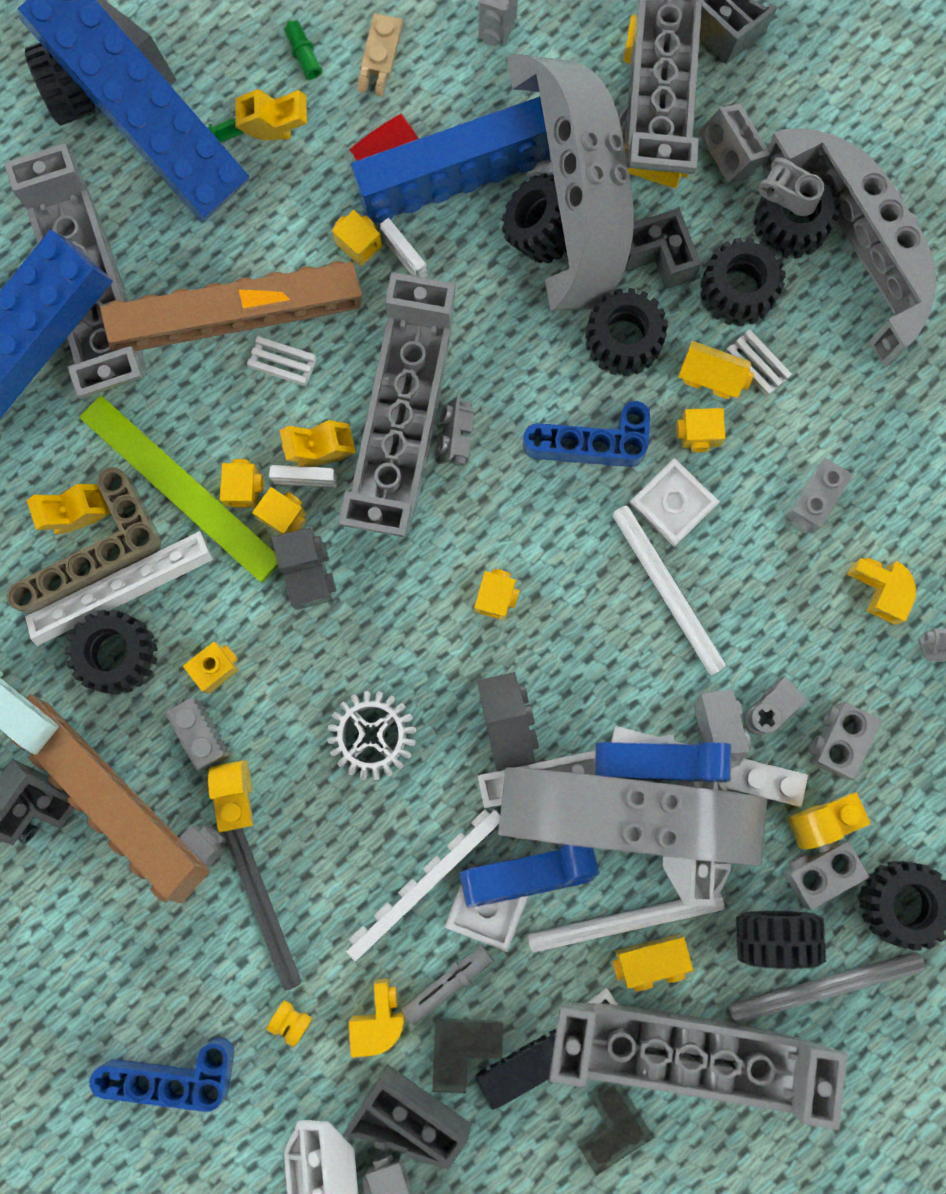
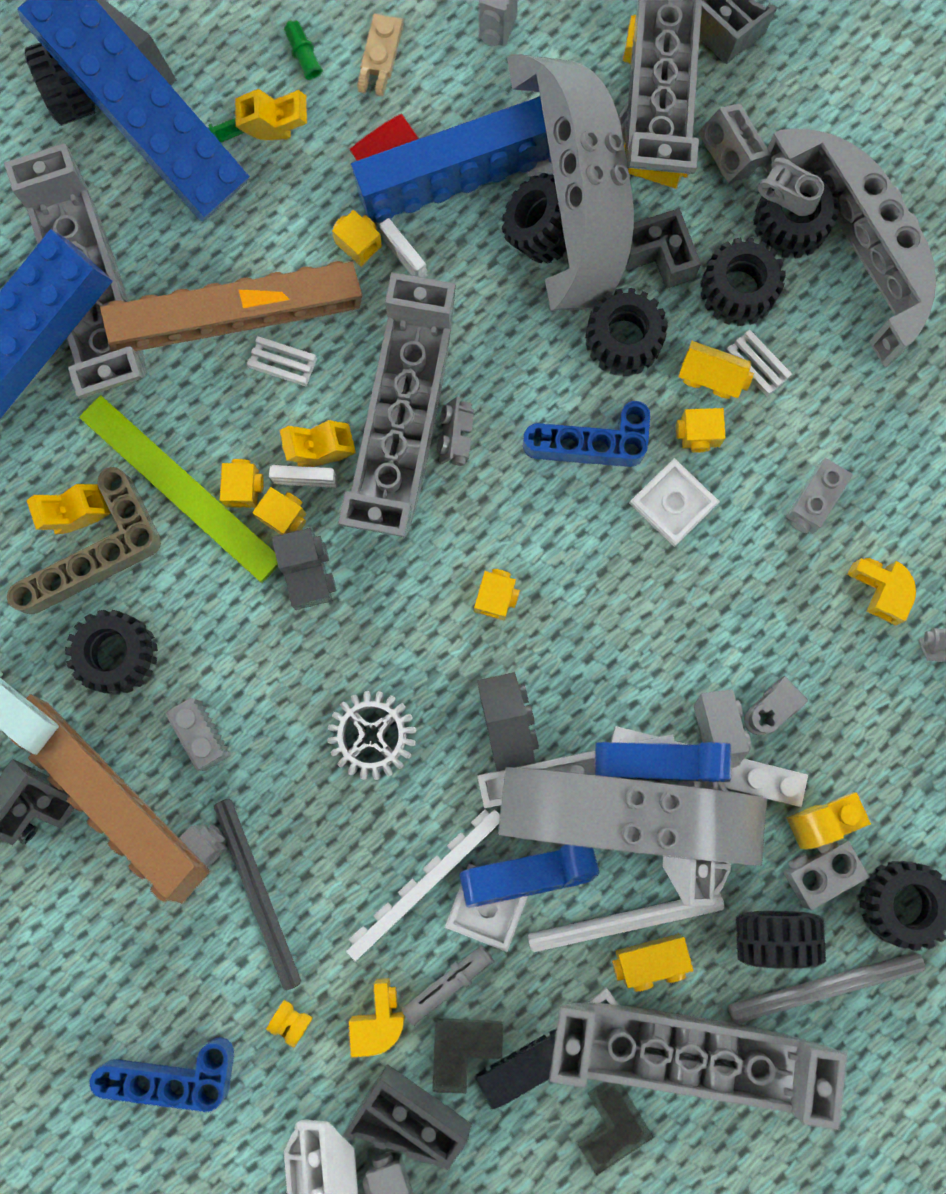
(118, 588): white plate -> none
(212, 667): yellow brick -> none
(230, 789): yellow brick -> none
(668, 590): white axle -> none
(852, 746): light grey brick -> none

